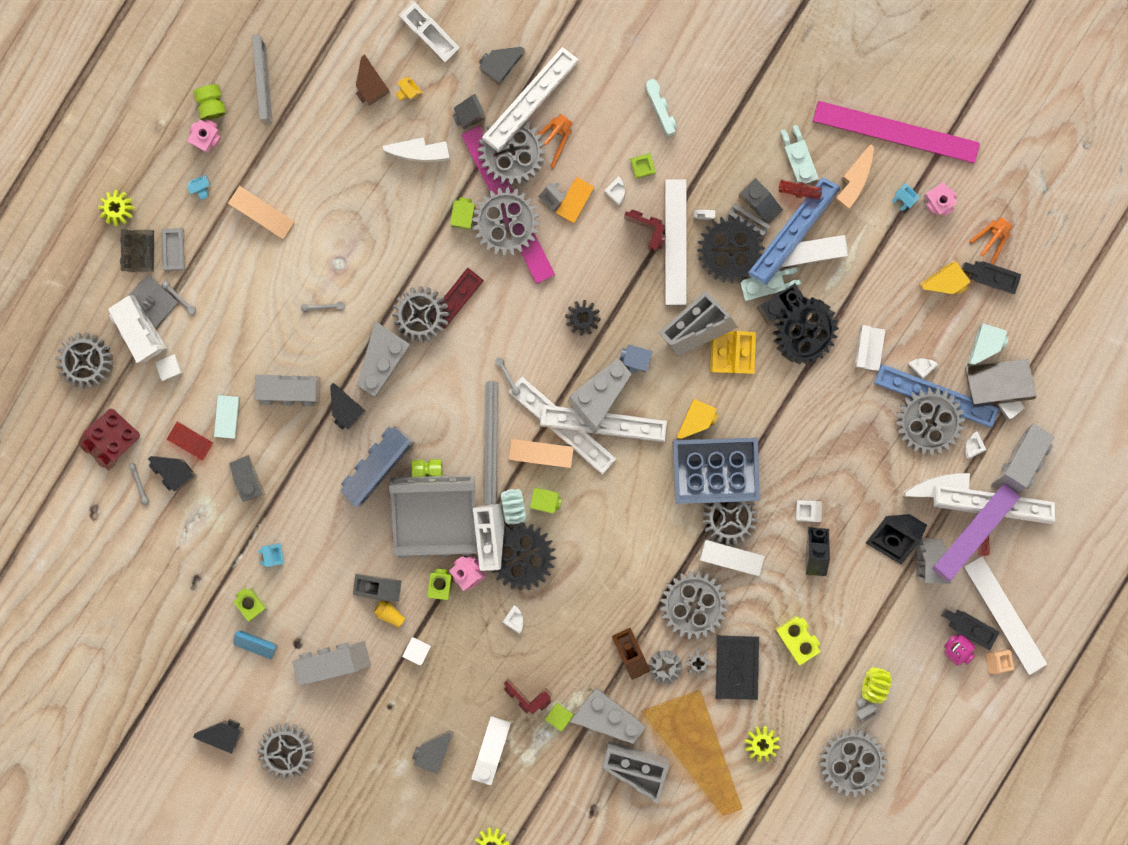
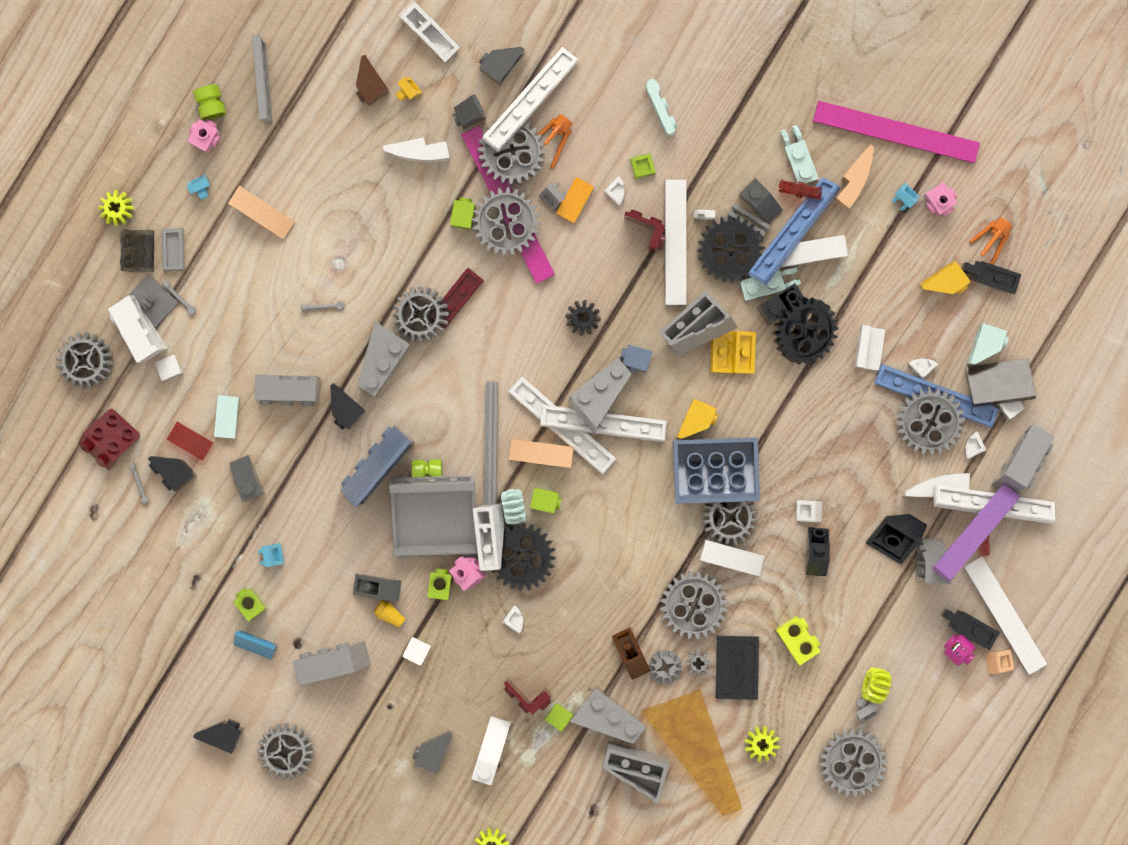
(500, 362): light grey hinge -> none

